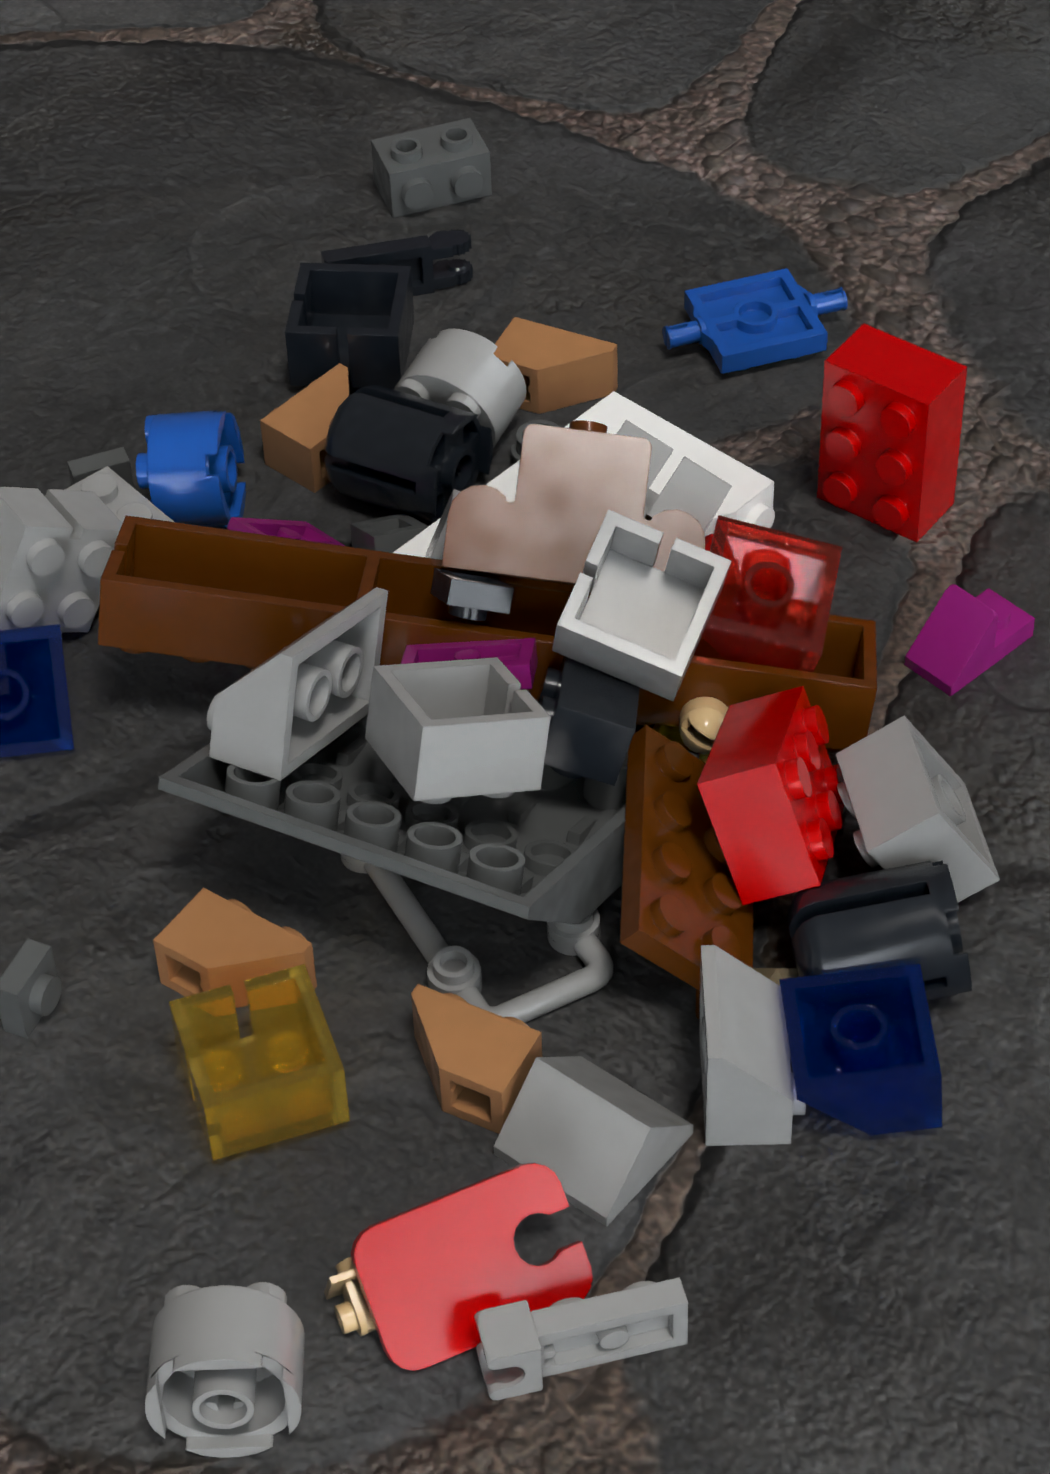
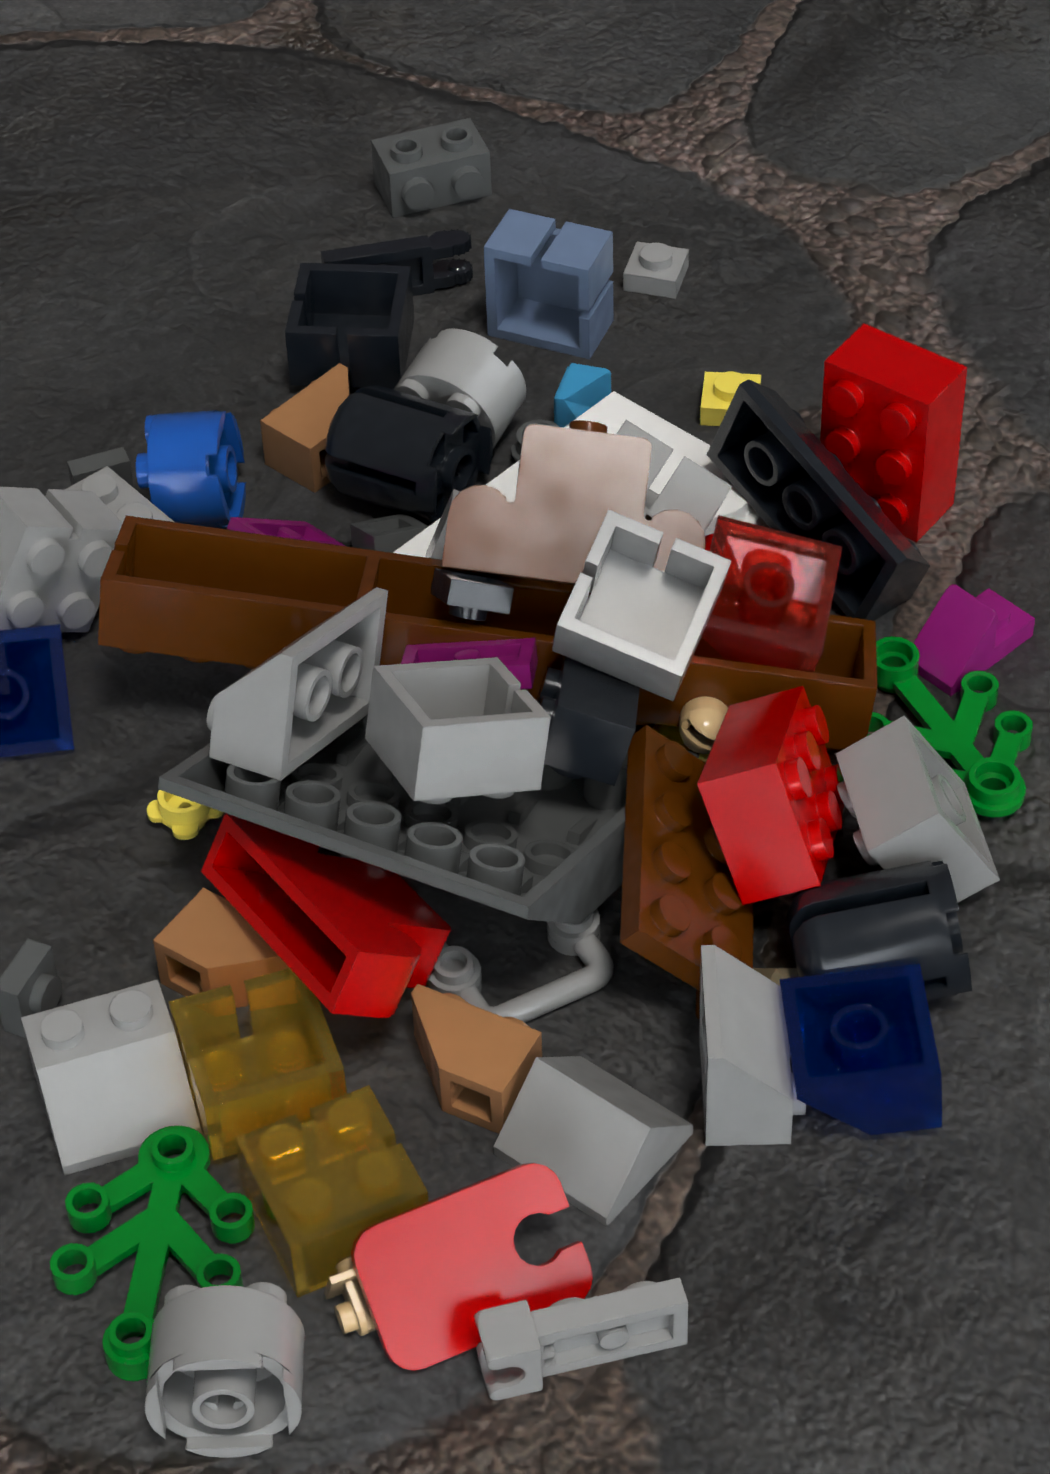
(109, 1074): none -> light grey slope
(152, 1236): none -> green plant
(180, 814): none -> light yellow plate
(326, 1183): none -> clear yellow piece
(333, 920): none -> red brick
(549, 283): none -> sand blue piece
(558, 364): medium nougat slope -> none
(579, 391): none -> dark azure slope
(656, 269): none -> light grey plate
(718, 393): none -> light yellow plate
(755, 320): blue plate -> none
(809, 493): none -> black slope
(991, 781): none -> green plant

